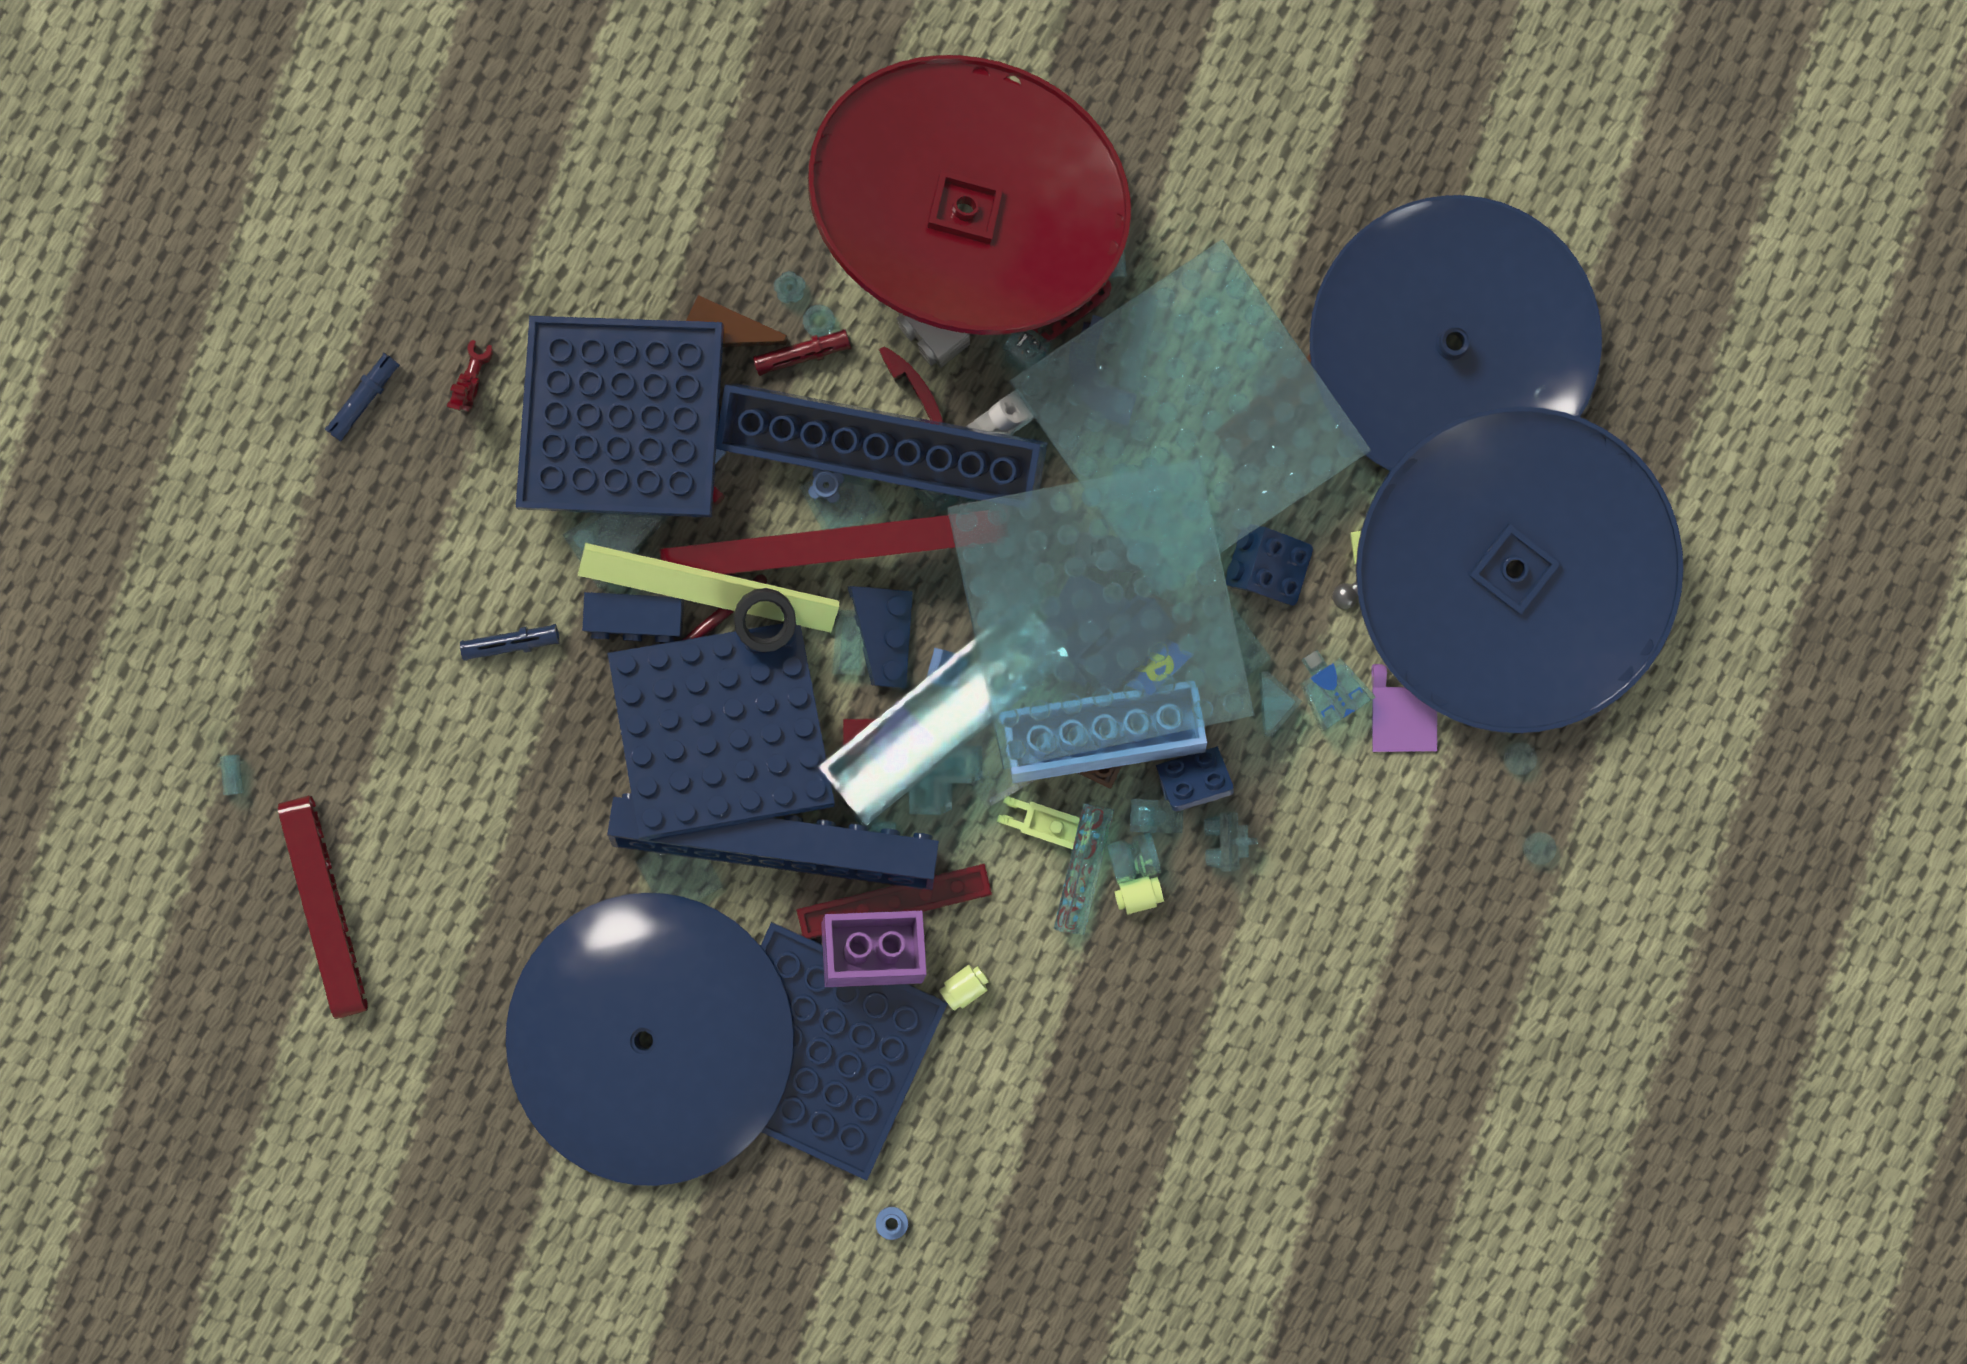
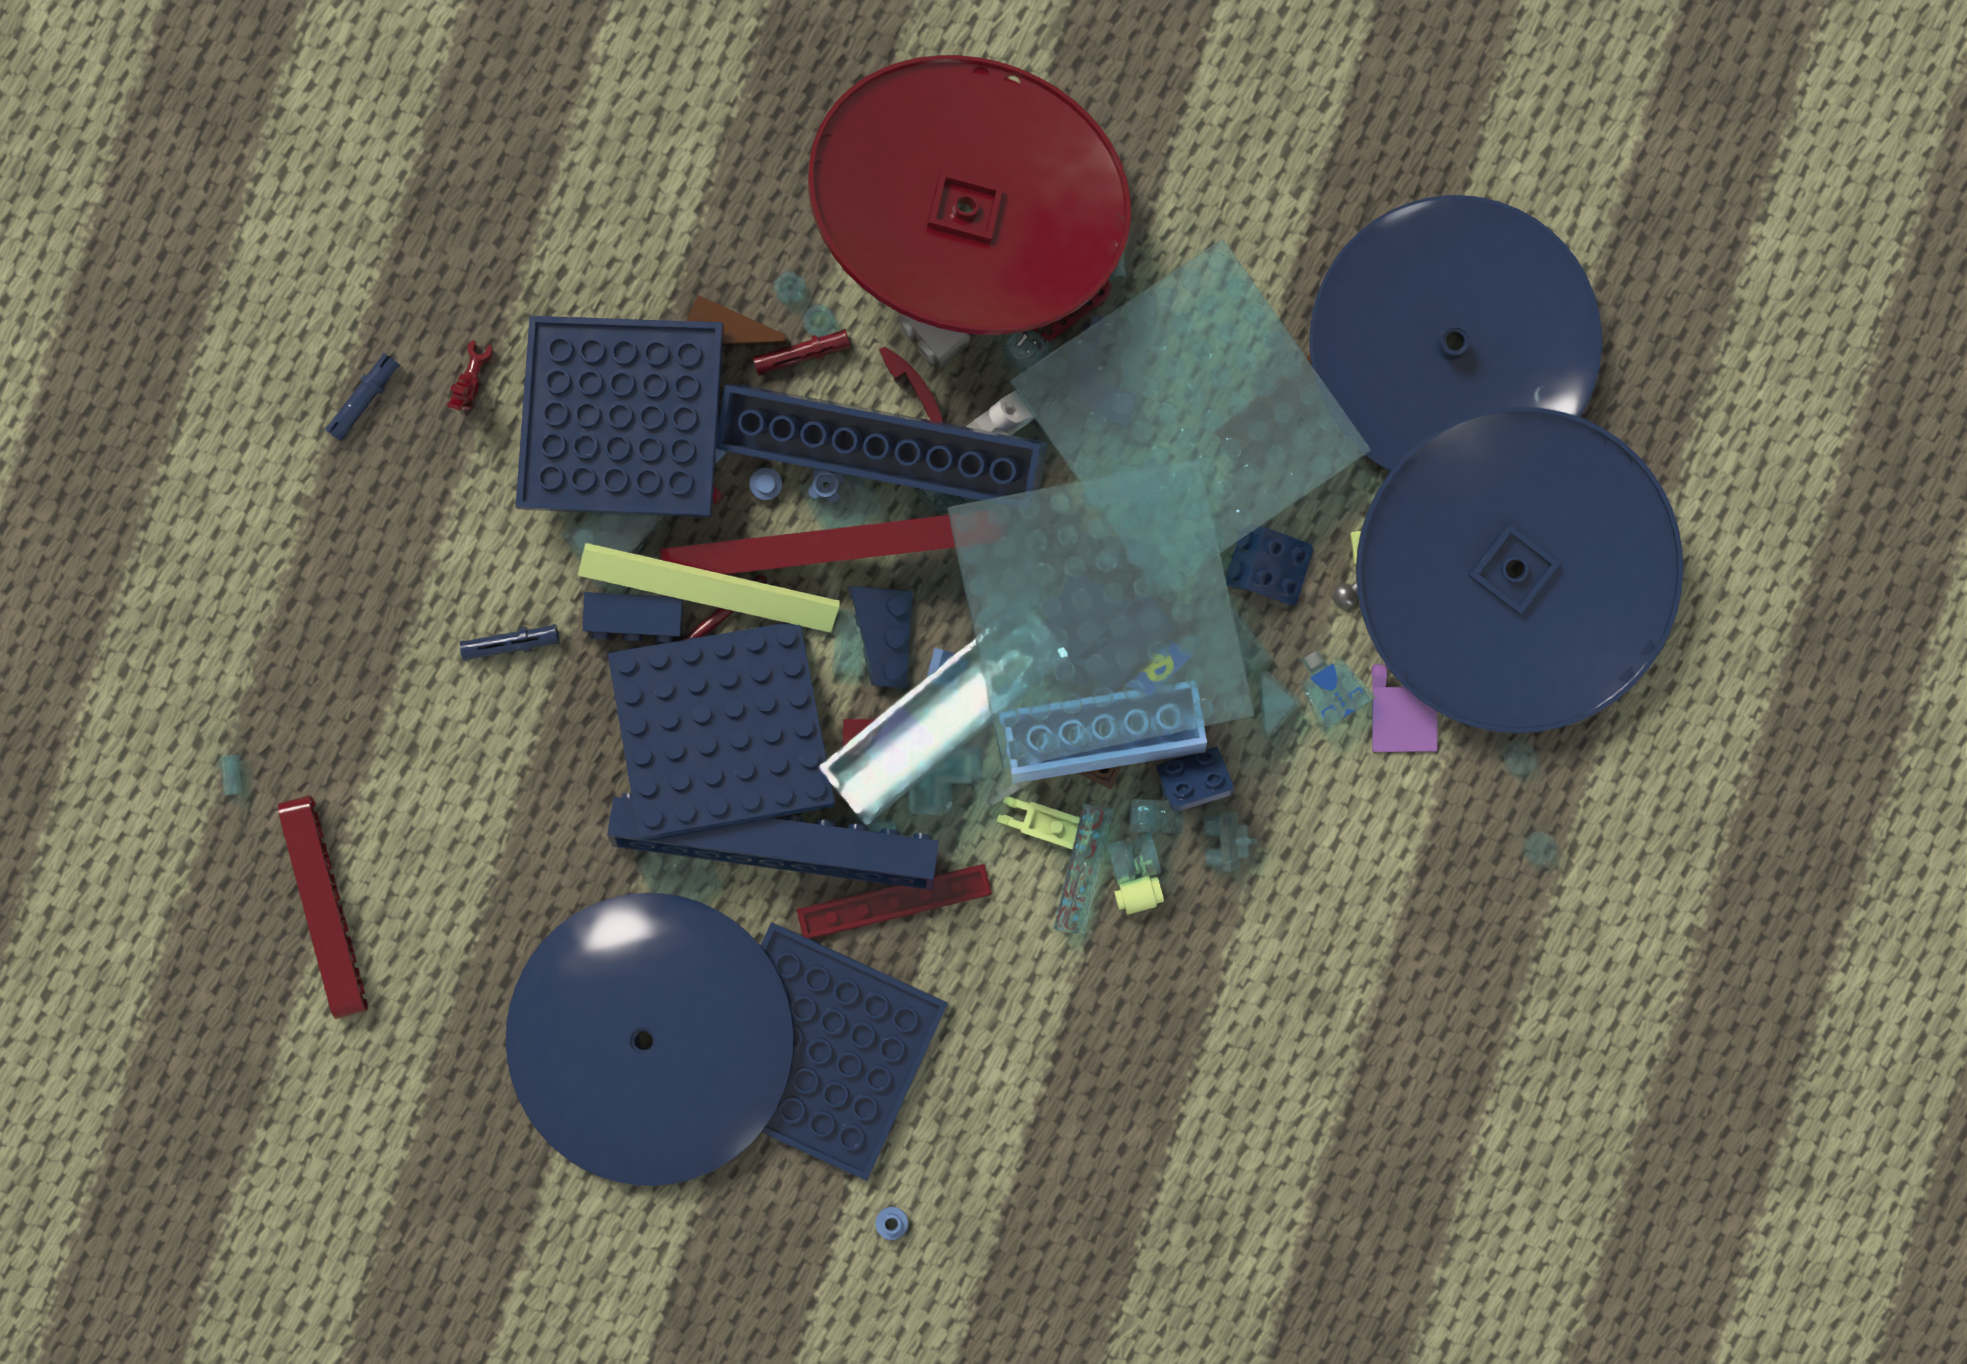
(749, 639): black tyre -> none
(766, 484): none -> medium blue plate
(873, 948): medium lavender brick -> none
(964, 987): yellowish green brick -> none

